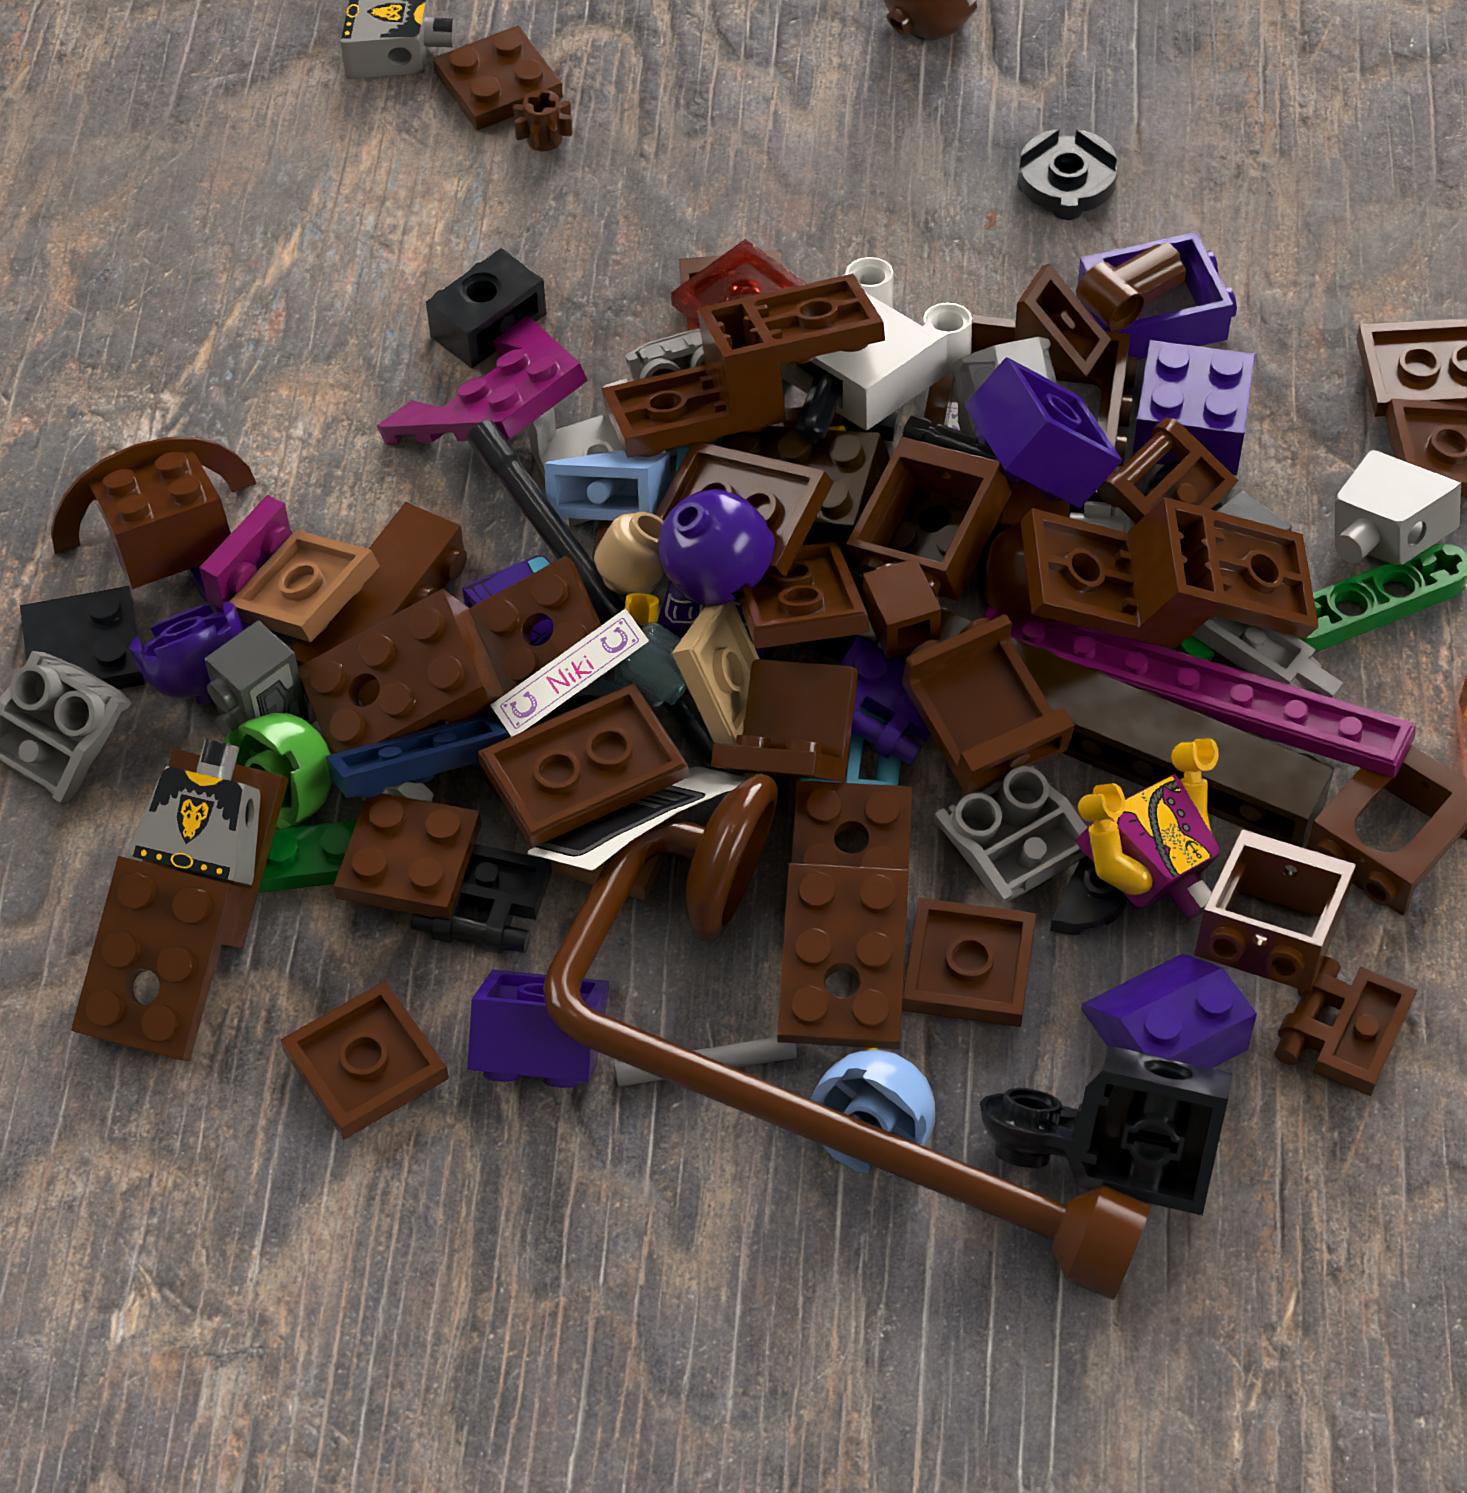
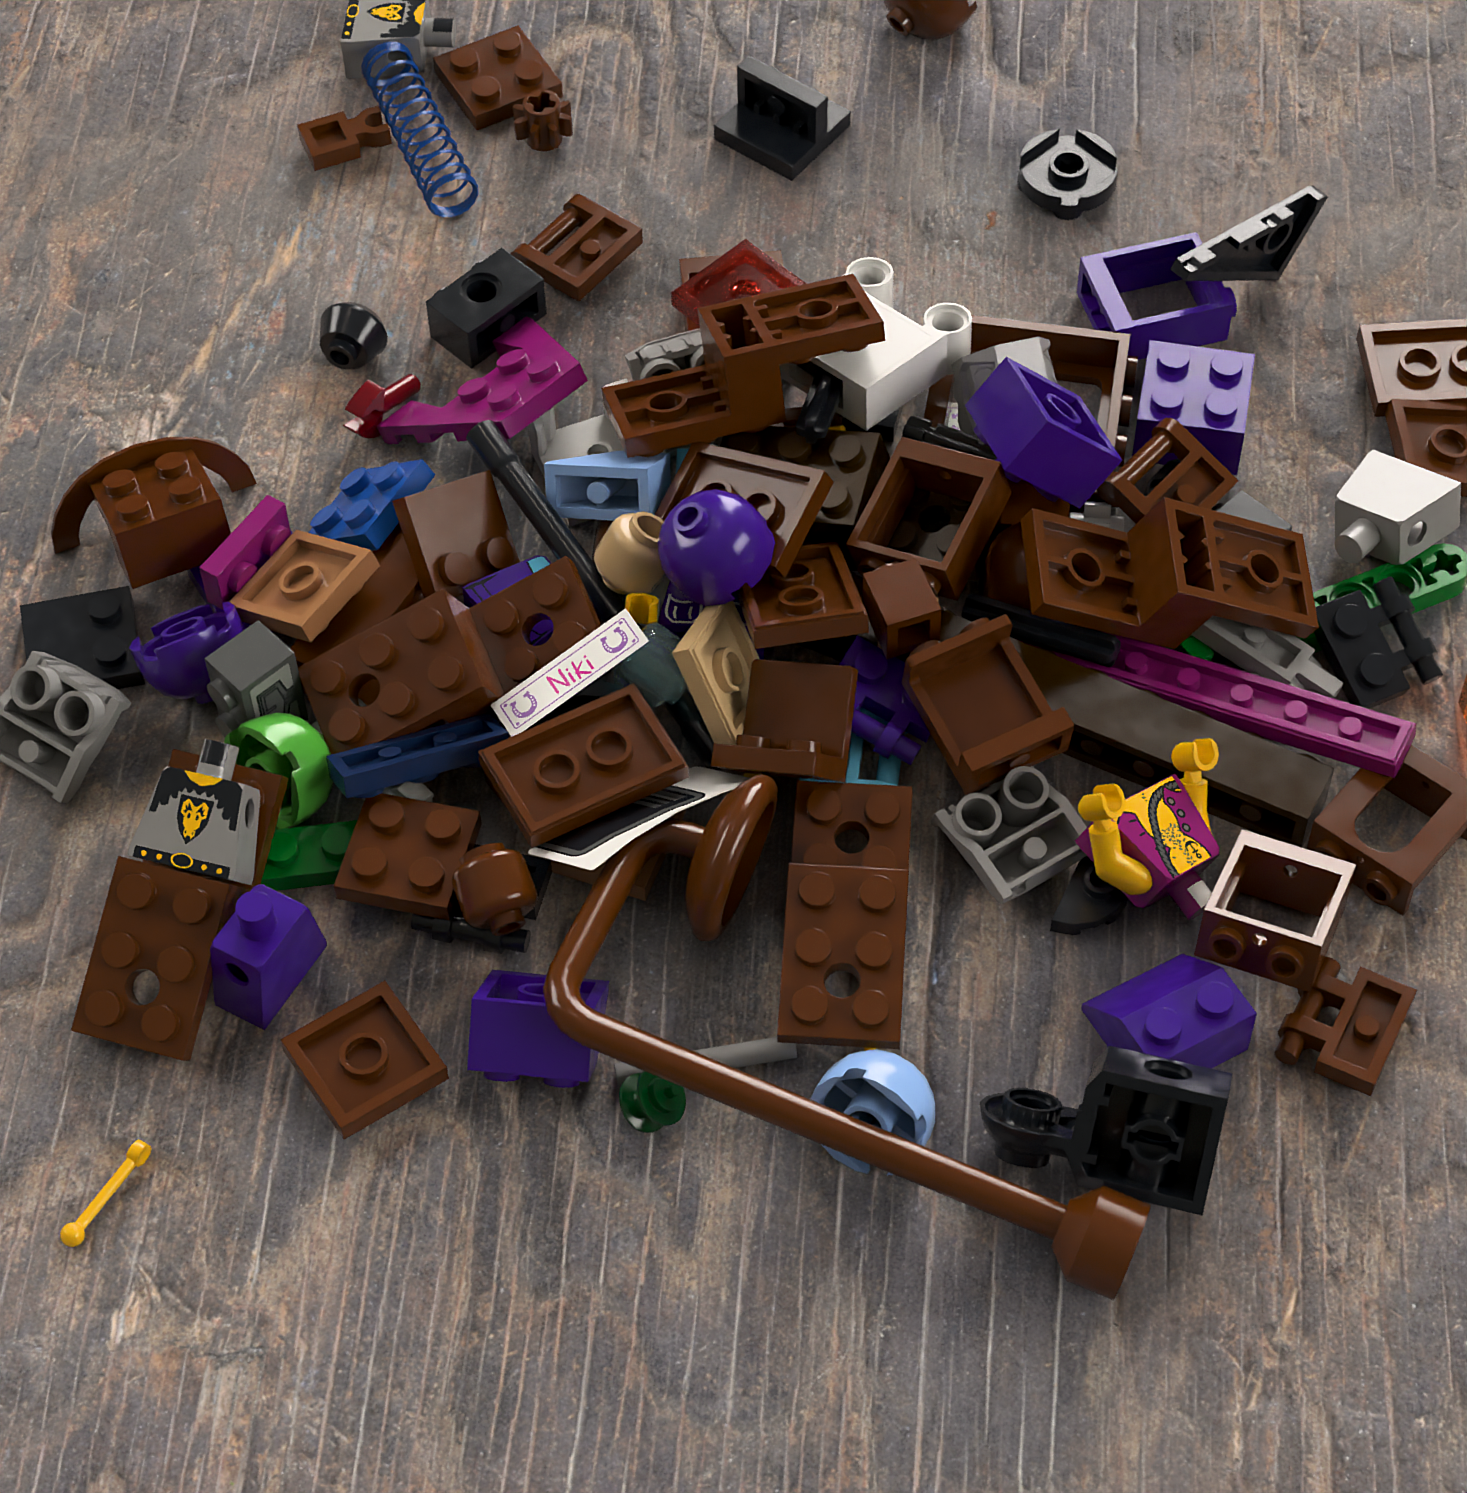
(73, 1233): none -> yellow hinge
(263, 954): none -> dark purple torso
(339, 139): none -> reddish brown plate
(351, 335): none -> black cone
(364, 507): none -> blue plate
(374, 401): none -> dark red bar
(430, 193): none -> blue piece
(456, 533): none -> reddish brown plate
(494, 888): none -> reddish brown head
(587, 254): none -> reddish brown plate
(651, 1102): none -> dark green wheel
(779, 120): none -> black bracket
(969, 962): reddish brown plate -> none
(1045, 632): none -> black axle
(1055, 313): reddish brown slope -> none
(1121, 292): reddish brown piece -> none
(1258, 246): none -> black wing
(1359, 652): none -> black plate

